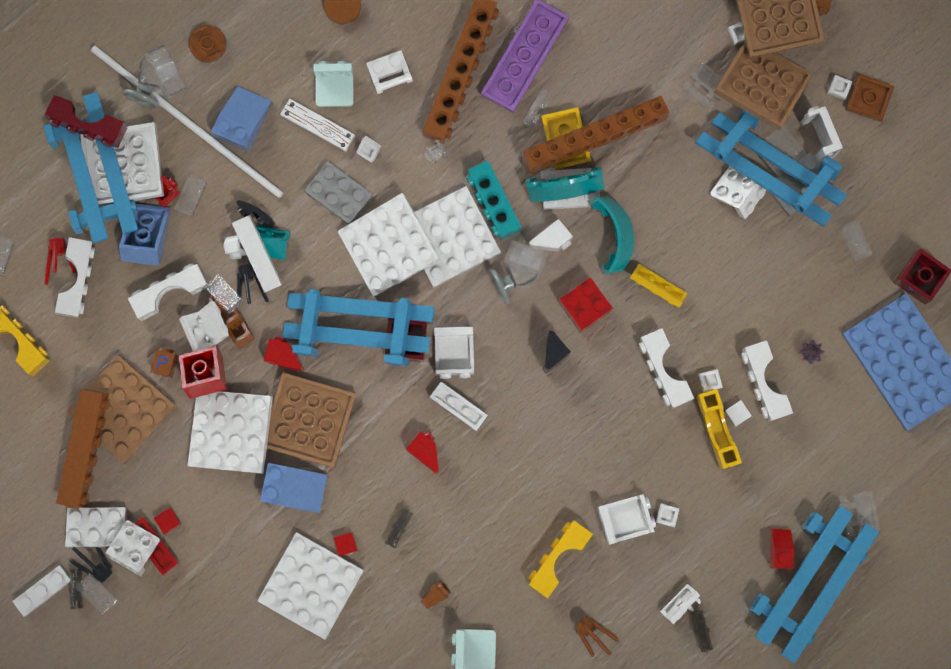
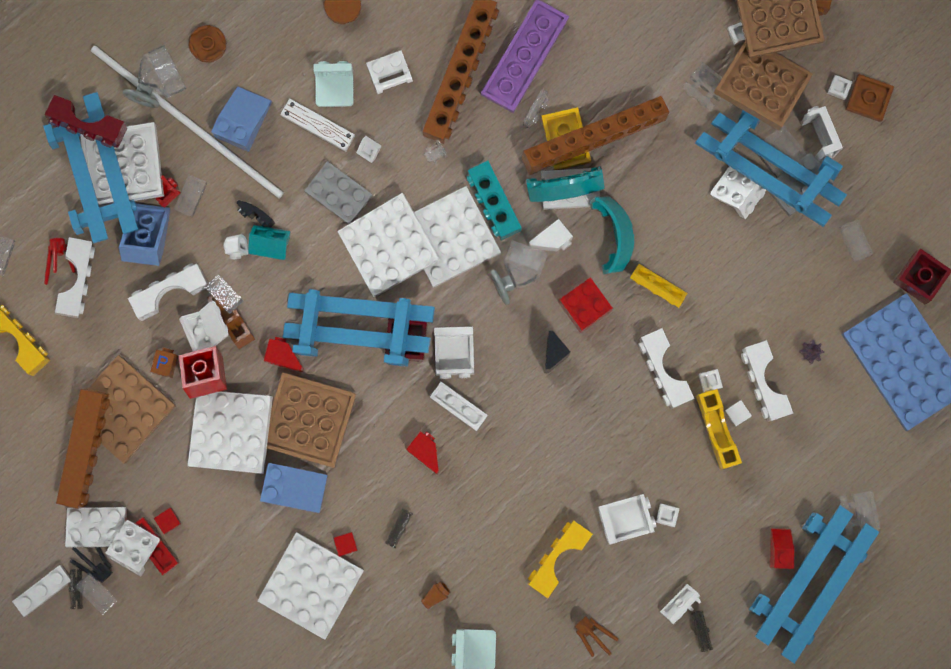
(246, 275): black plant -> none
(257, 253): white tile -> none

